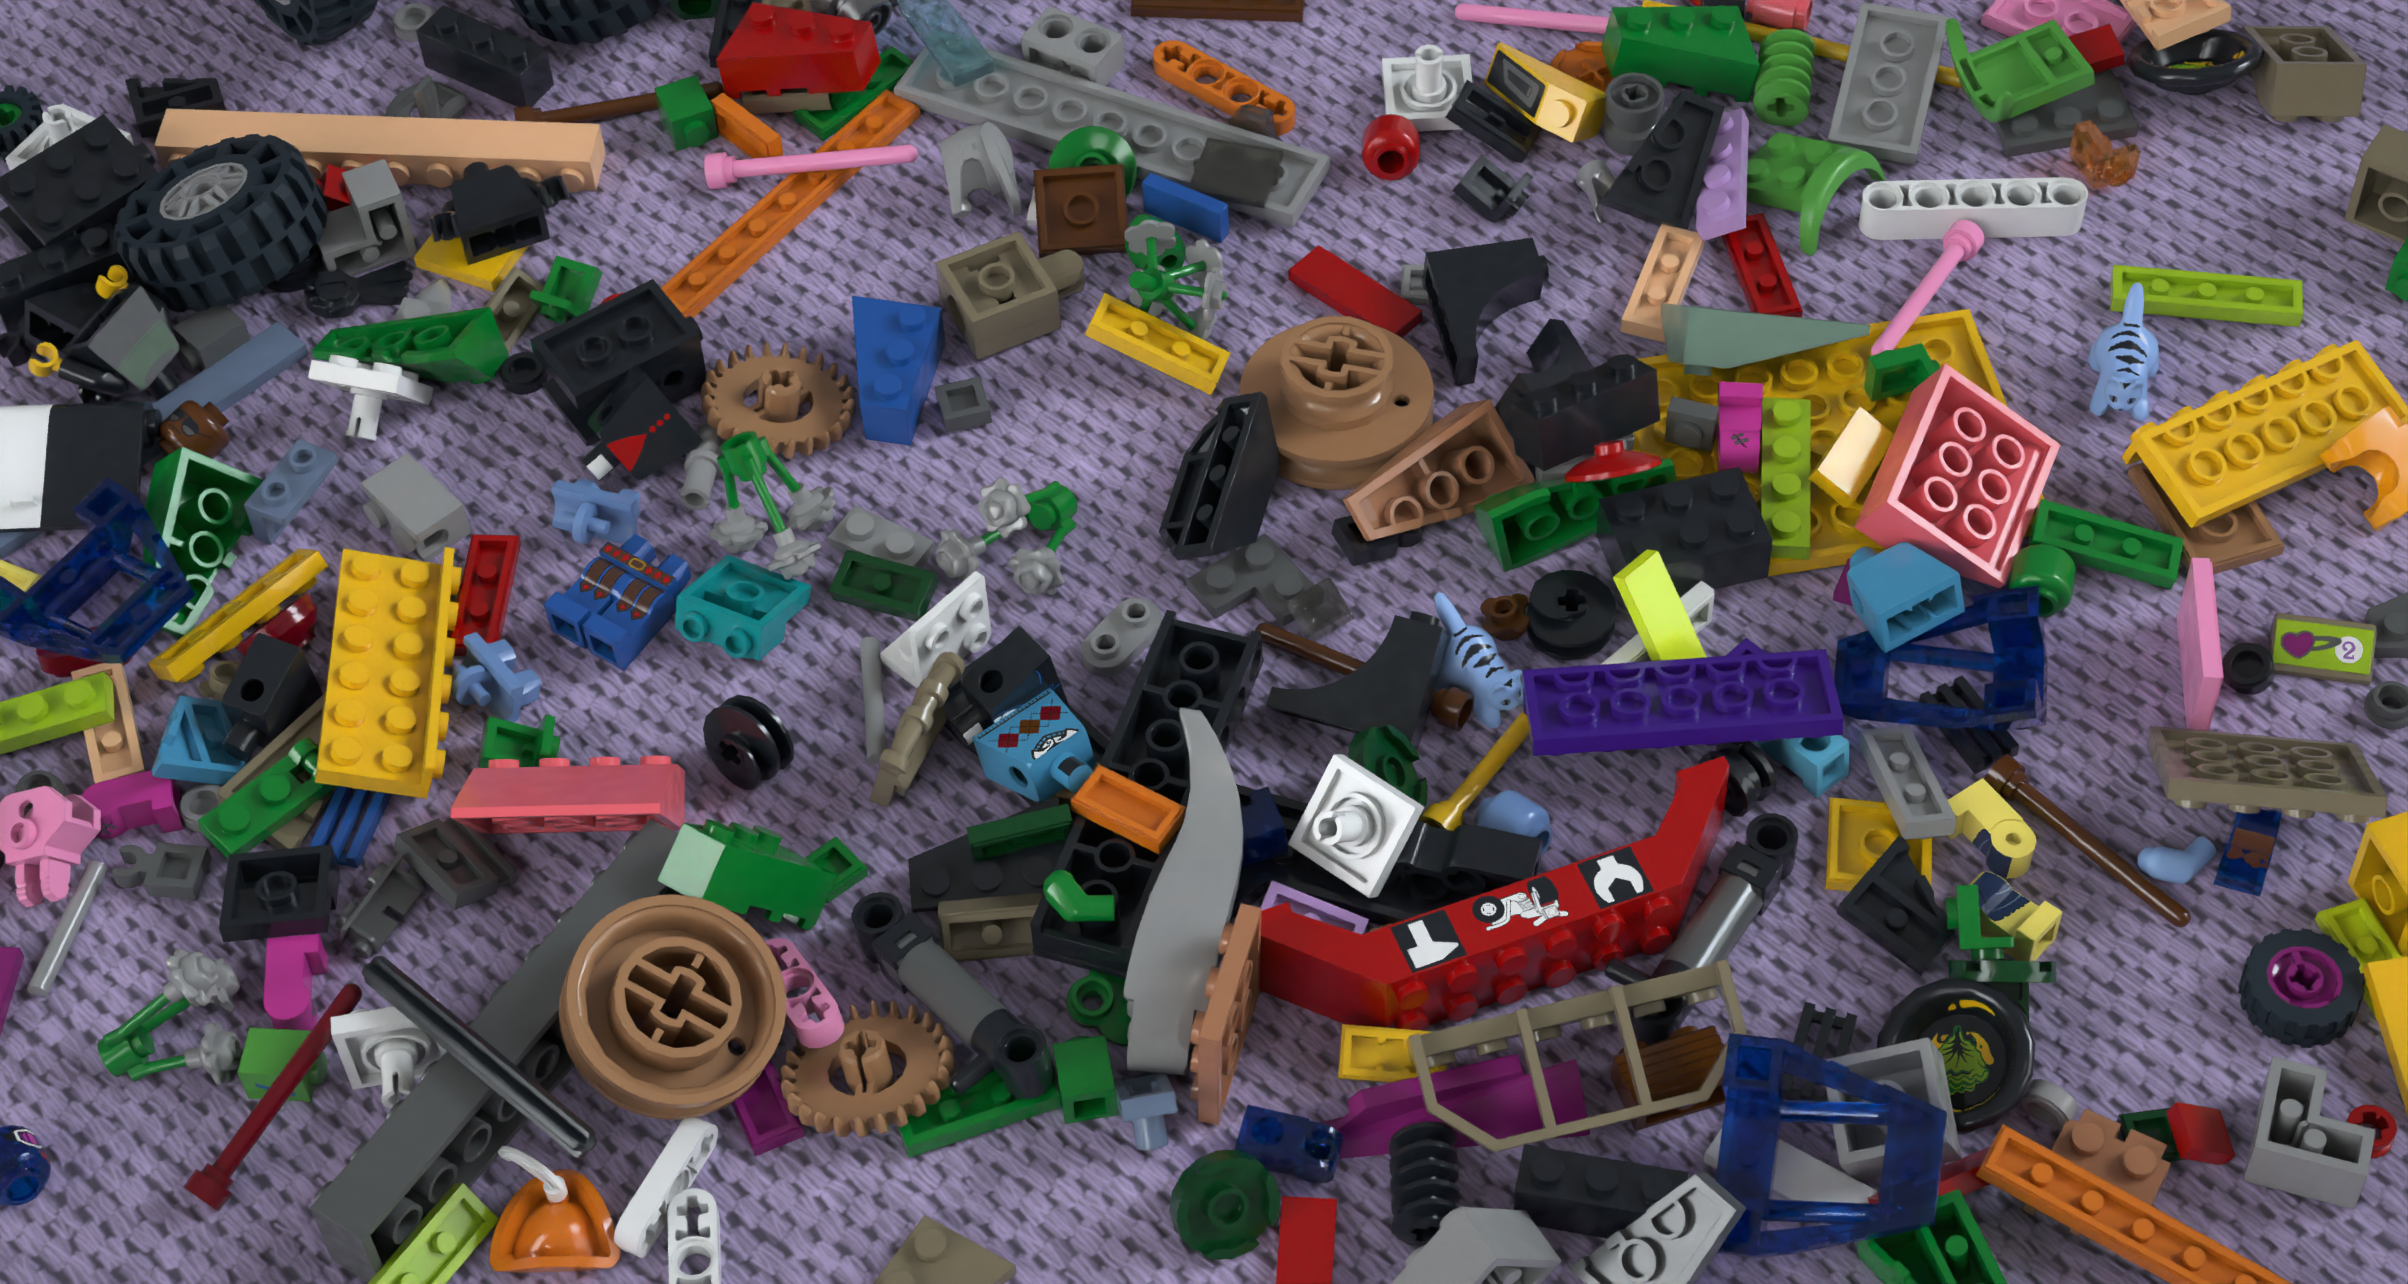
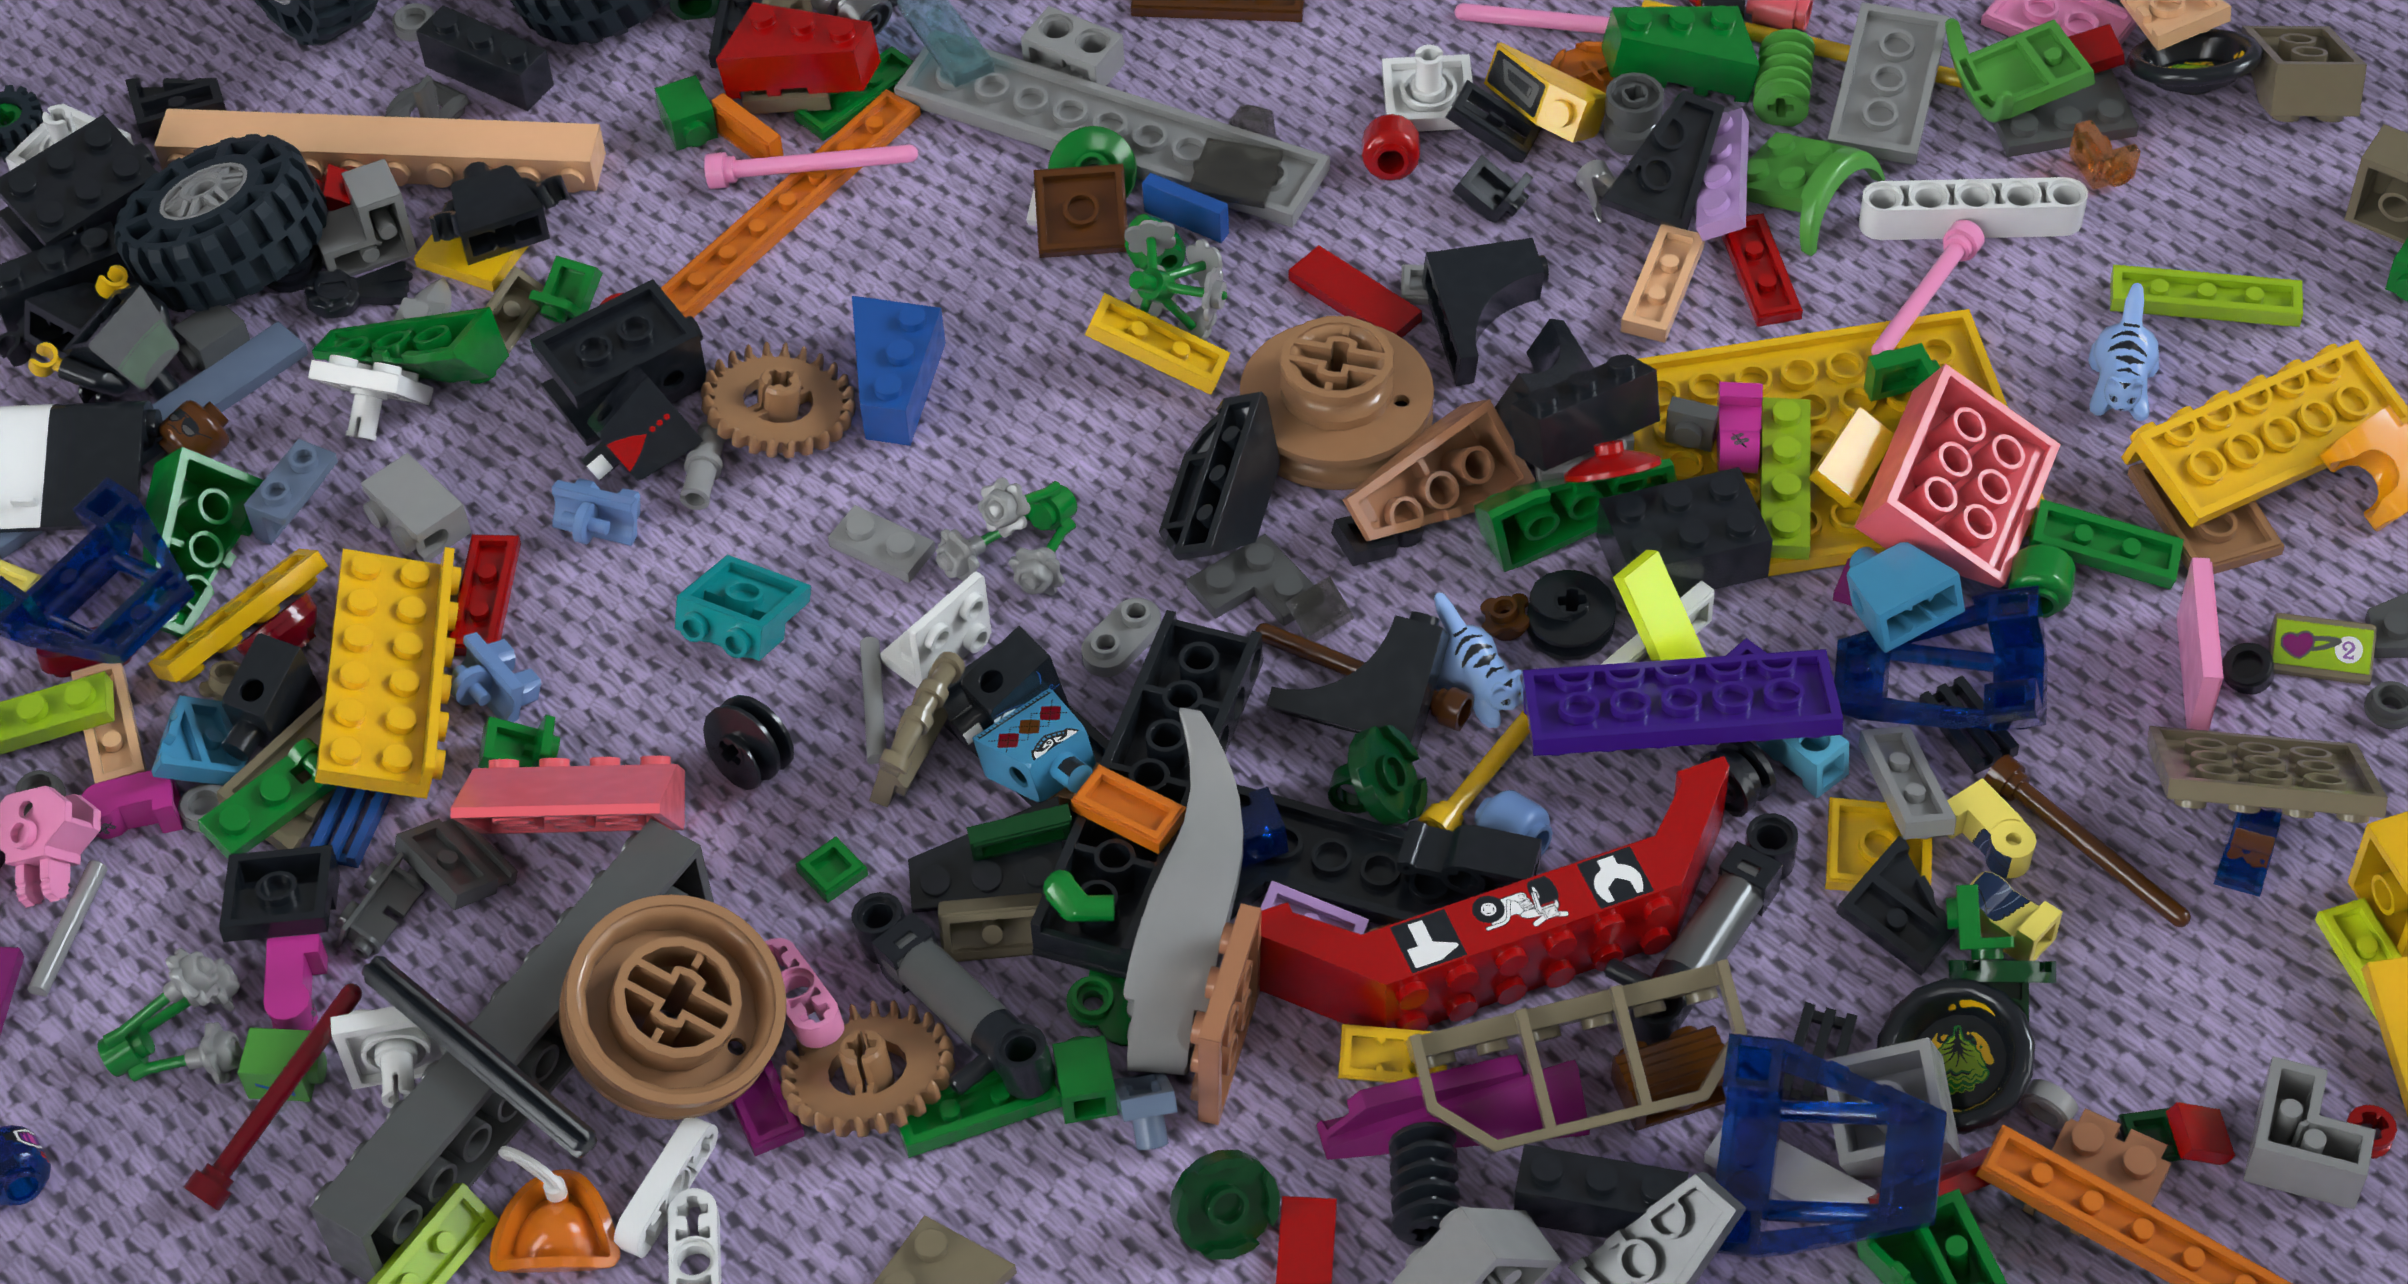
(169, 872): dark grey plate -> none
(523, 373): black tile -> none
(603, 109): reddish brown piece -> none
(619, 601): blue hips -> none
(746, 457): plant -> none
(747, 869): green wedge -> none
(883, 586): dark green plate -> none
(963, 404): dark grey plate -> none
(978, 160): light grey helmet -> none
(1007, 273): dark tan brick -> none
(1228, 82): orange beam -> none
(1290, 1144): clear blue leg -> none
(1355, 825): white plate -> none
(1731, 338): sand green wedge -> none
(2174, 864): light blue arm -> none
(2276, 994): black wheel -> none

